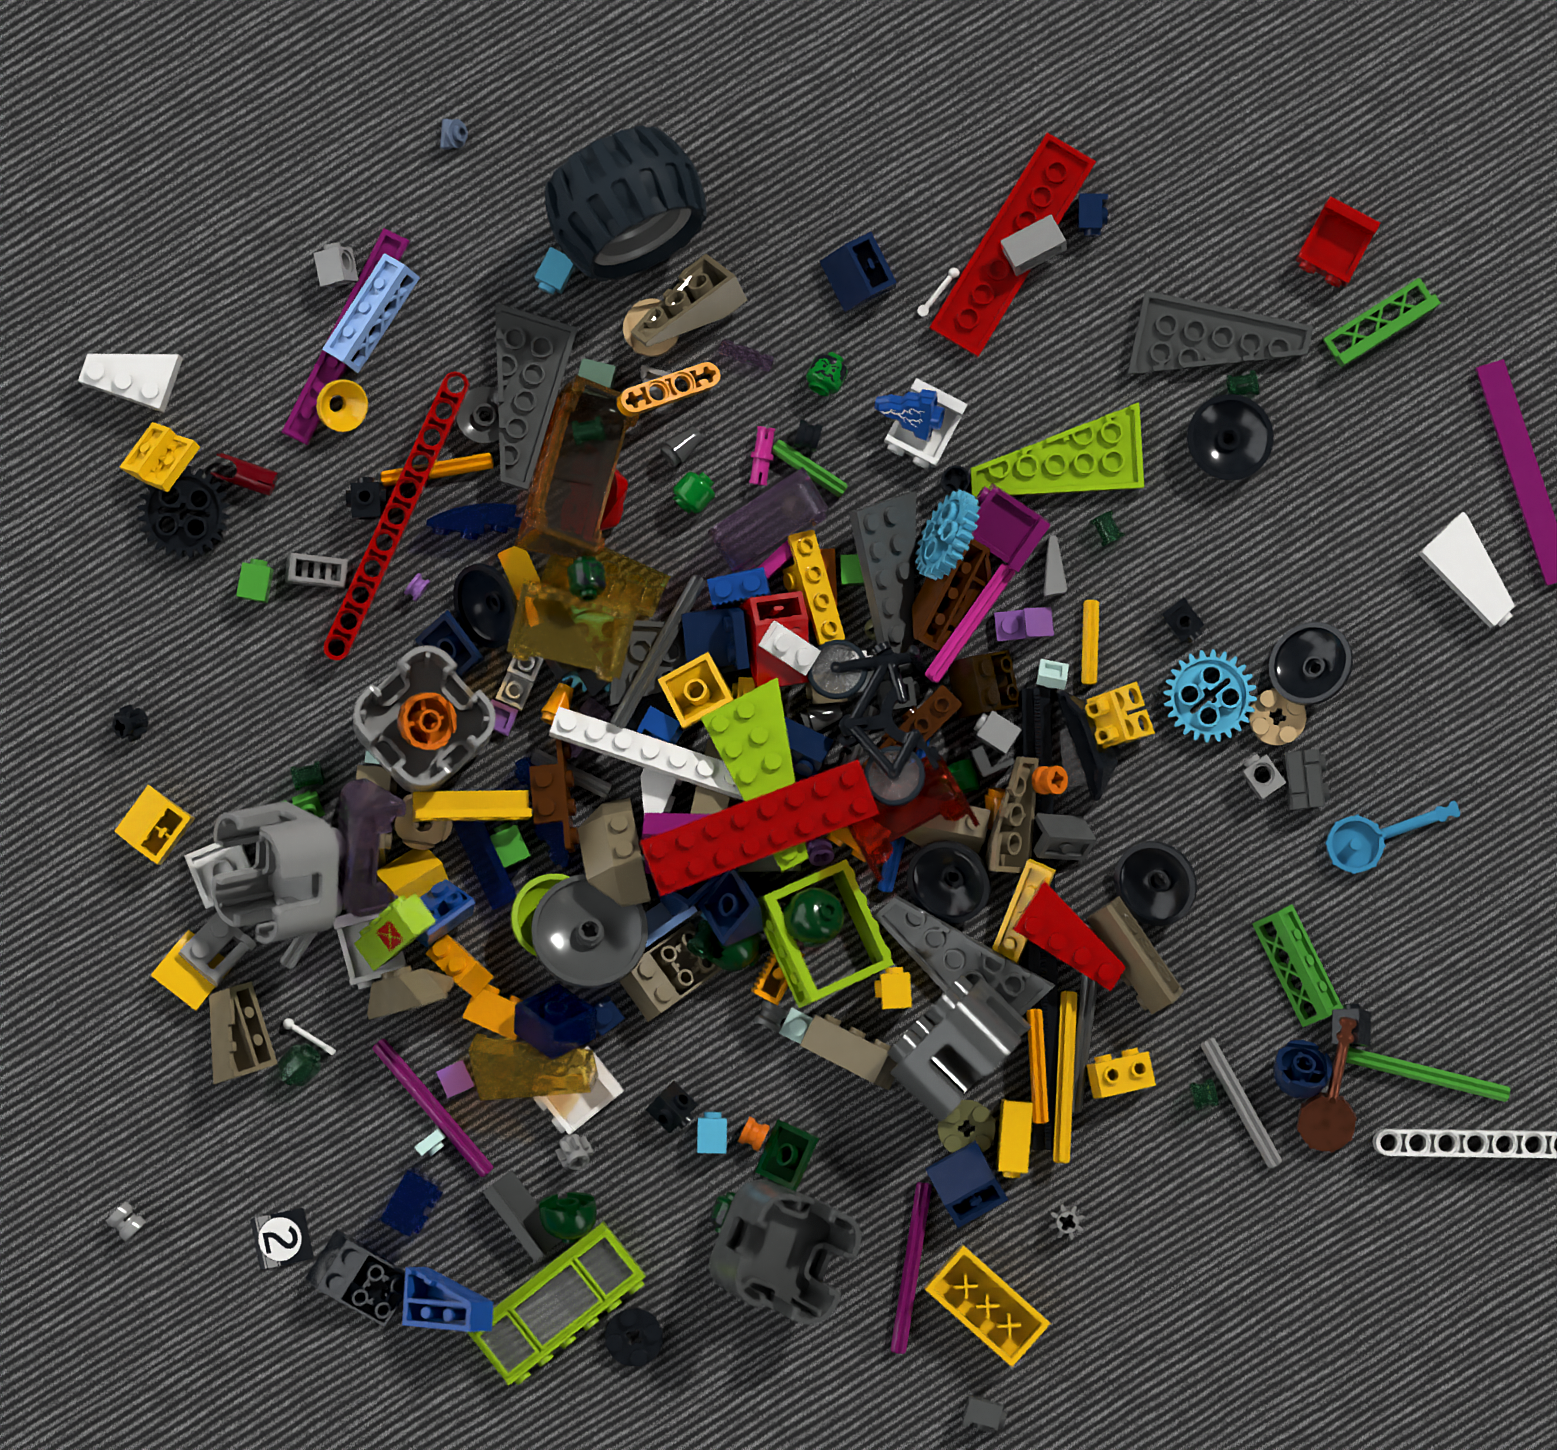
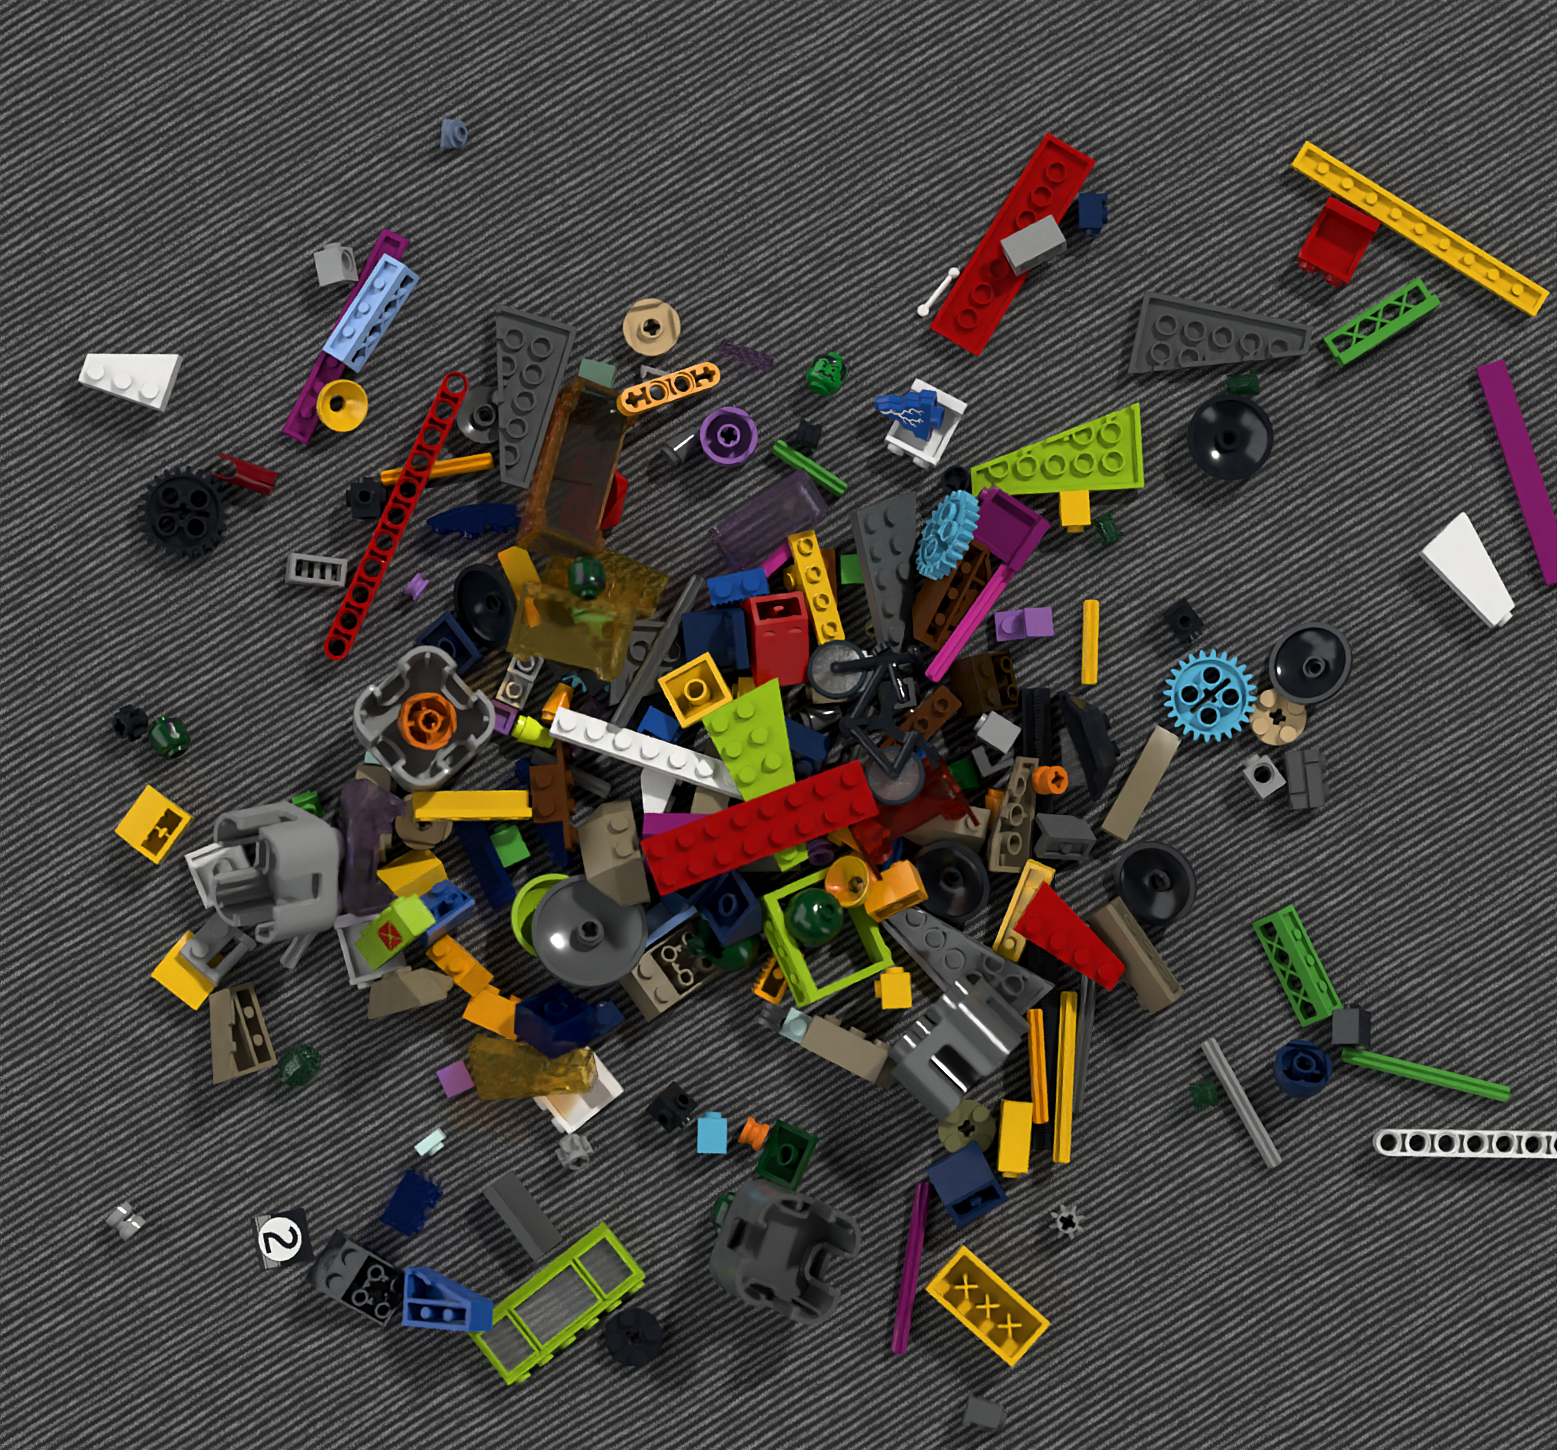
(159, 457): yellow slope -> none
(169, 737): none -> dark green head
(255, 581): bright green brick -> none
(289, 1024): white hinge -> none
(307, 775): clear green bush -> none
(432, 1107): magenta axle -> none
(531, 732): none -> neon yellow cone
(554, 272): medium azure brick -> none
(569, 1216): dark green cylinder -> none
(588, 430): clear green bush -> none
(625, 203): black wheel -> none
(694, 492): green head -> none
(701, 297): dark tan wedge -> none
(719, 424): none -> medium lavender brick
(762, 455): dark pink pin -> none
(789, 648): white plate -> none
(841, 877): none -> yellow piece
(858, 272): dark blue slope -> none
(896, 892): none -> light orange brick
(1052, 674): light aqua plate -> none
(1054, 577): light grey slope -> none
(1074, 510): none -> yellow brick
(1111, 716): yellow hips -> none
(1120, 1074): yellow brick -> none
(1140, 783): none -> dark tan slope
(1327, 1119): copper piece -> none
(1358, 843): dark azure piece -> none
(1419, 229): none -> yellow plate

